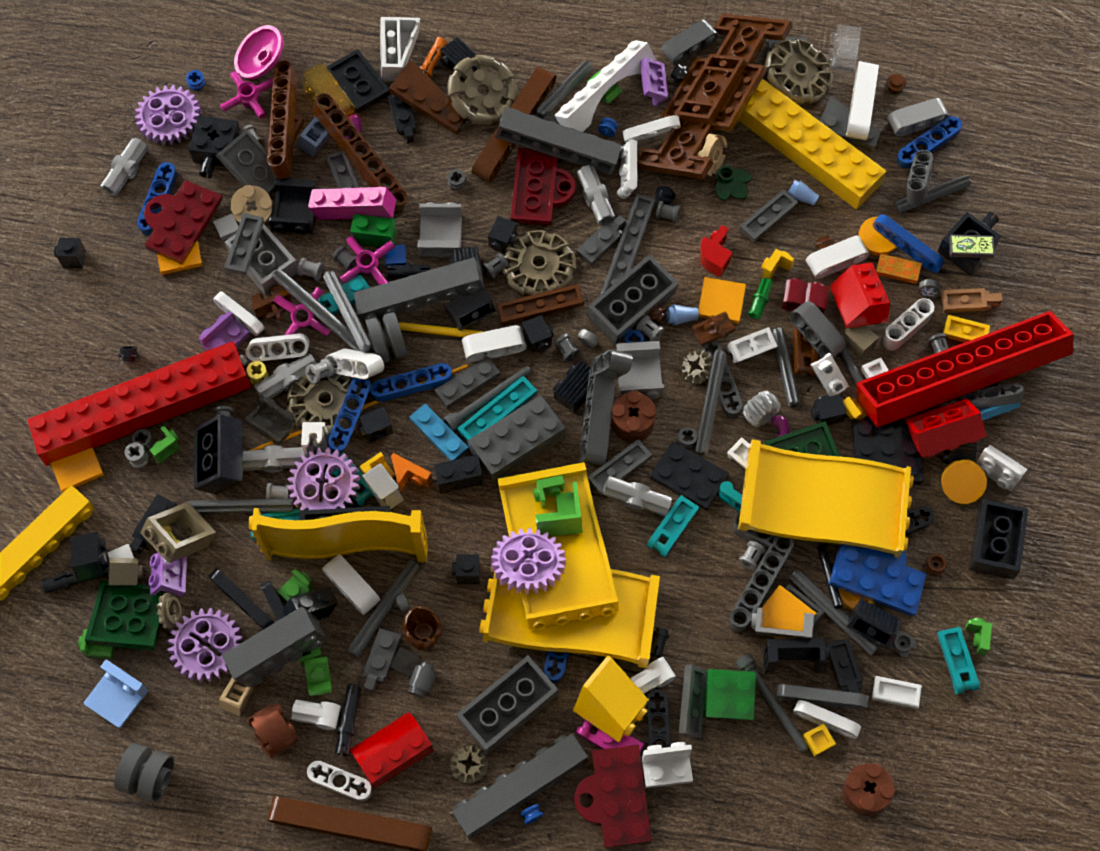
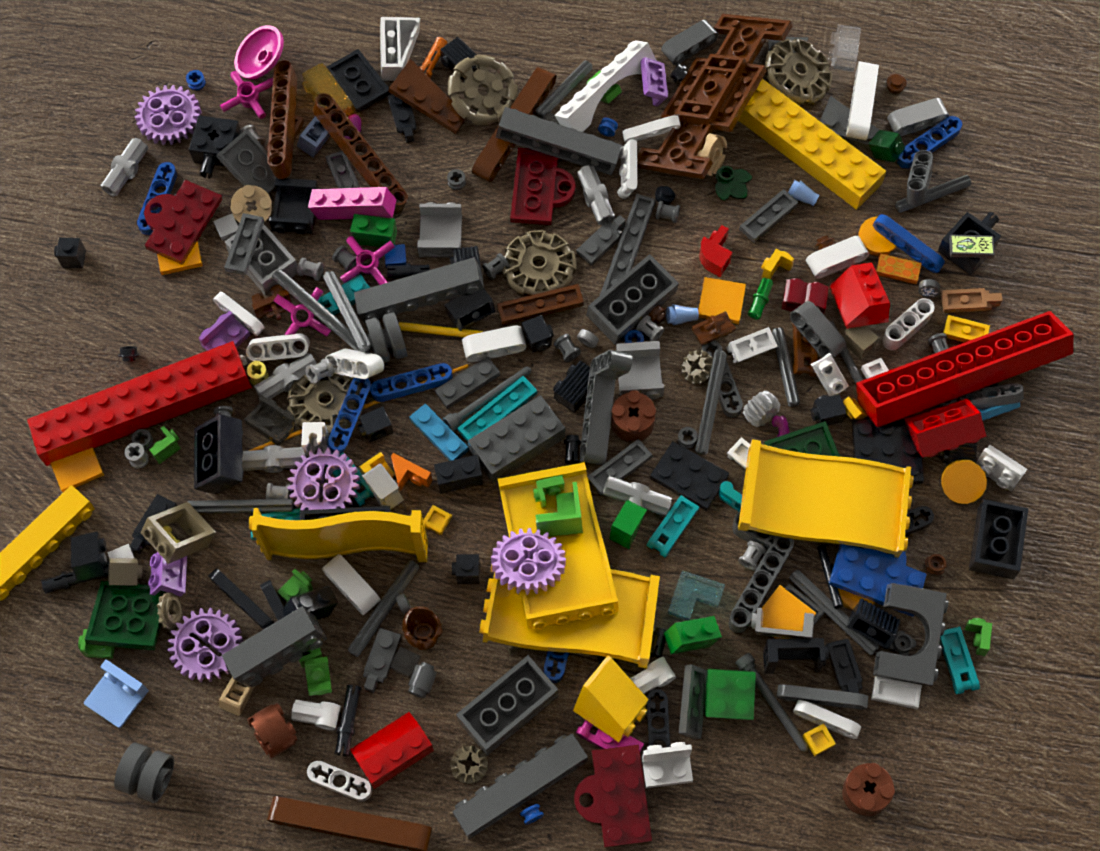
(437, 520): none -> yellow tile
(502, 234): black brick -> none
(572, 447): none -> black pin
(627, 524): none -> green slope
(692, 635): none -> green brick
(693, 589): none -> clear light blue plate
(886, 145): none -> dark green brick
(929, 609): none -> dark grey arch

